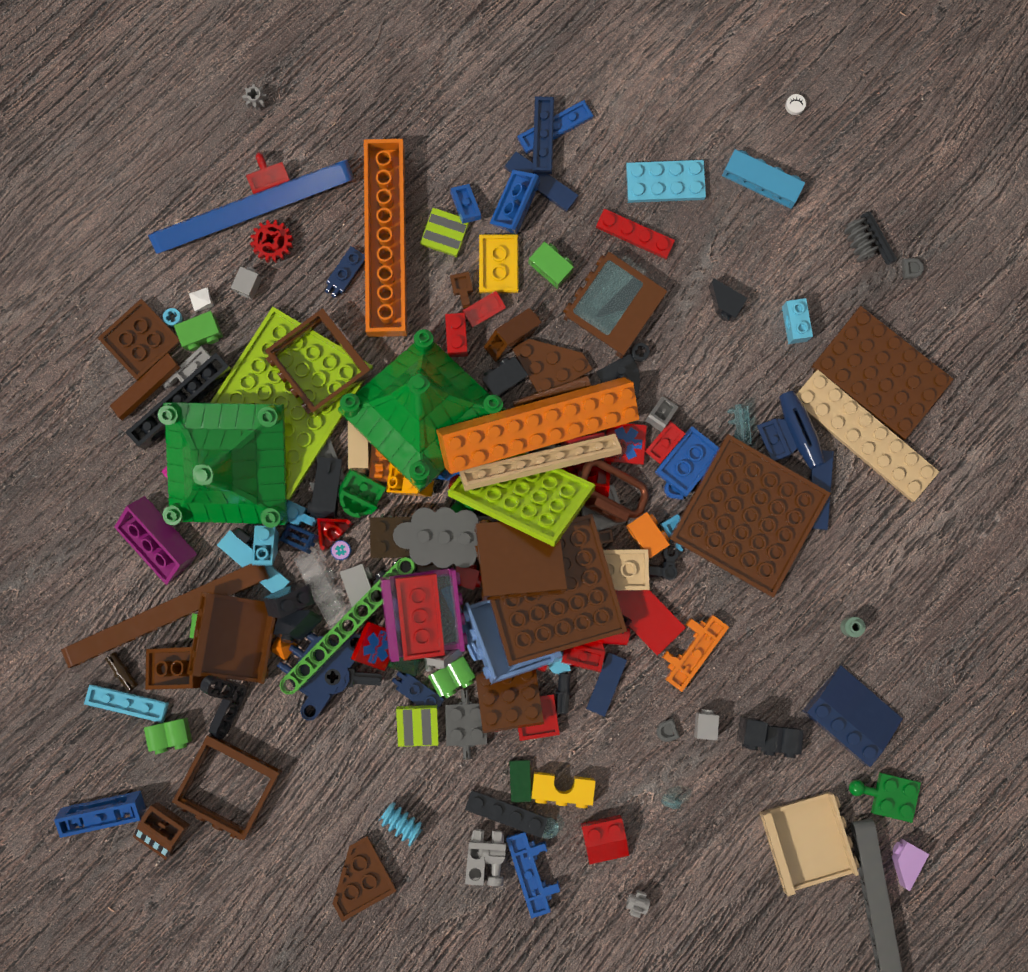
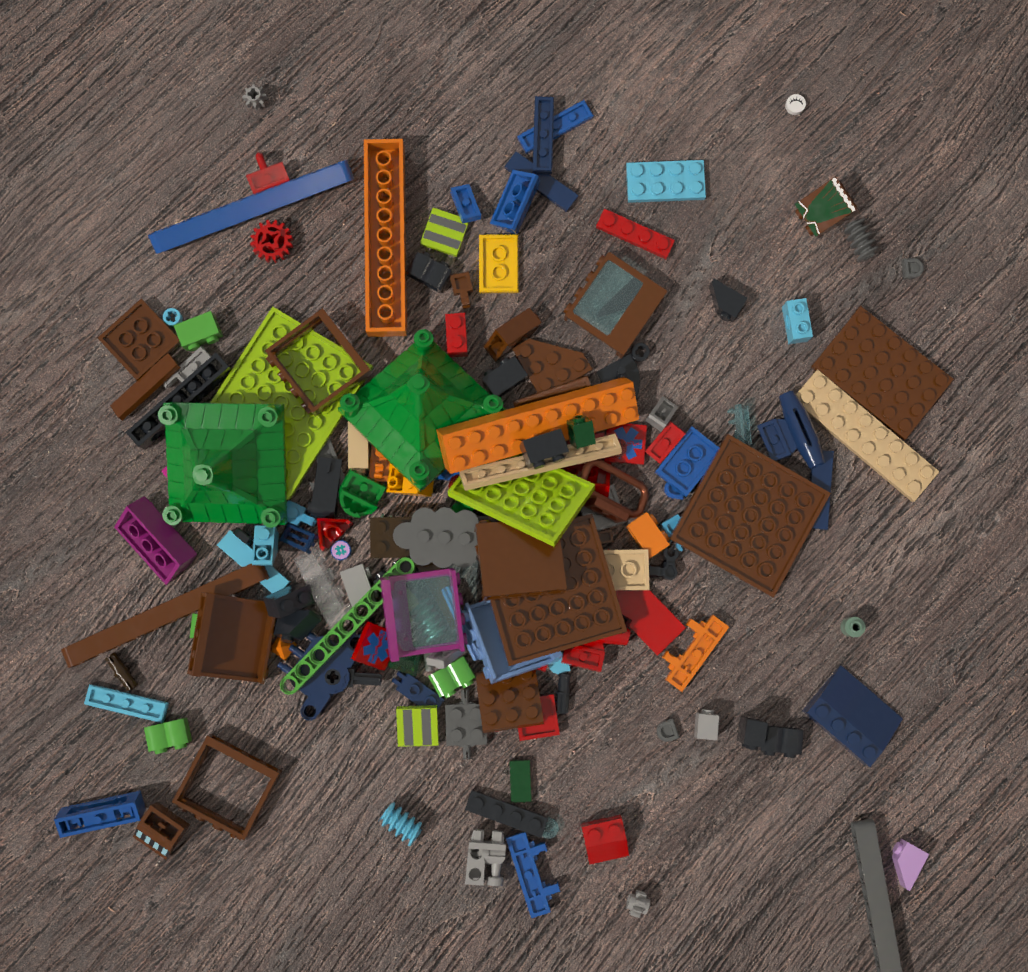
(168, 669): reddish brown slope -> none
(201, 299): white slope -> none
(231, 697): black beam -> none
(246, 282): light grey brick -> none
(345, 272): dark blue hinge -> none
(362, 880): reddish brown plate -> none
(419, 616): red plate -> none
(429, 272): none -> black brick
(469, 577): red brick -> none
(484, 309): red plate -> none
(544, 449): none -> black brick
(551, 264): bright green brick -> none
(580, 793): yellow arch -> none
(581, 431): none -> dark green brick
(606, 684): dark blue tile -> none
(671, 801): clear light blue tile -> none
(763, 178): dark azure brick -> none
(809, 842): tan panel -> none
(826, 208): none -> slope
(884, 248): black axle -> none
(893, 796): green plate -> none

